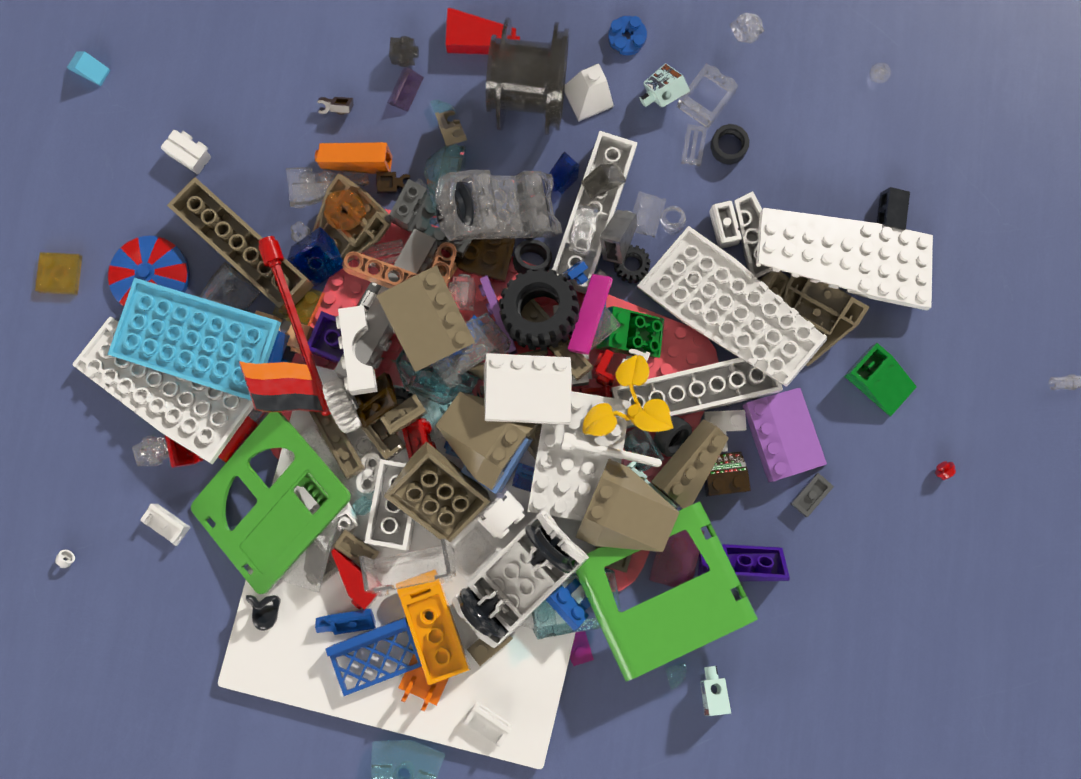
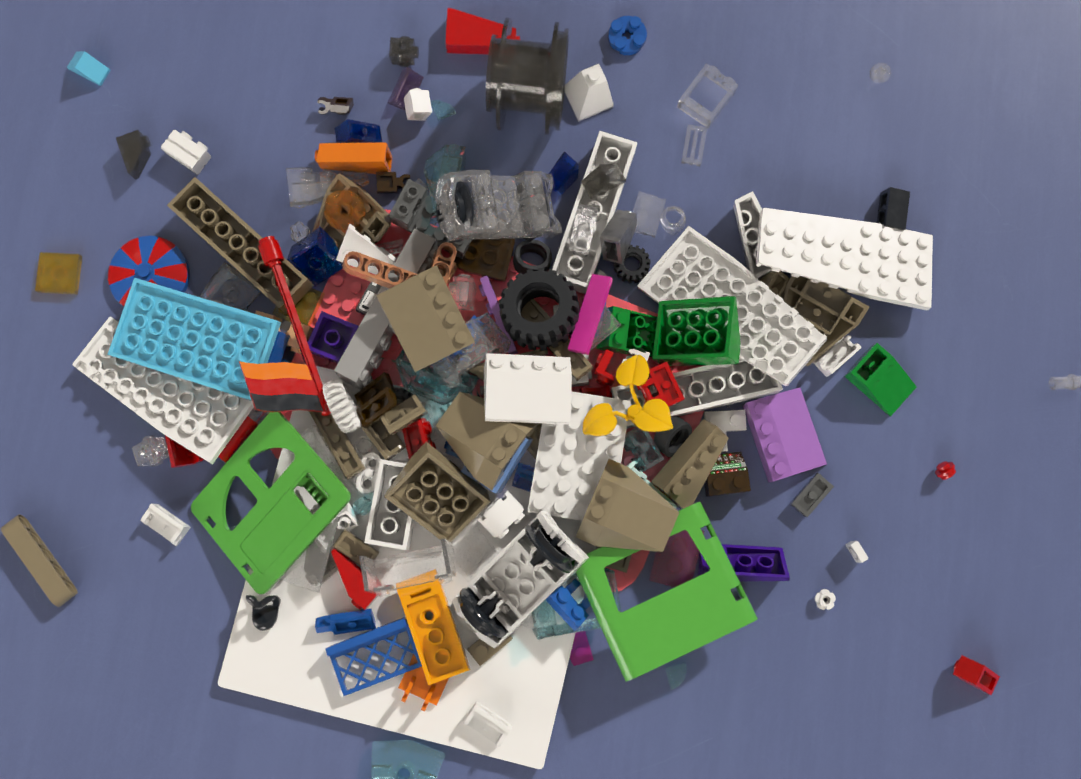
(39, 560): none -> dark tan beam
(64, 554): white hinge -> none
(134, 151): none -> clear smoke slope
(353, 325): white arch -> none
(357, 132): none -> clear blue slope
(358, 243): none -> white wing
(417, 104): none -> white brick
(451, 130): dark tan hinge -> none
(570, 442): white piece -> none
(576, 272): blue tile -> none
(664, 87): light aqua torso -> none
(665, 385): none -> red plate
(697, 332): none -> green slope
(714, 703): light aqua torso -> none
(725, 224): white brick -> none
(734, 130): black tyre -> none
(747, 27): clear brick -> none
(819, 598): none -> white plate
(836, 356): none -> white hinge
(857, 551): none -> white tile
(976, 674): none -> red slope

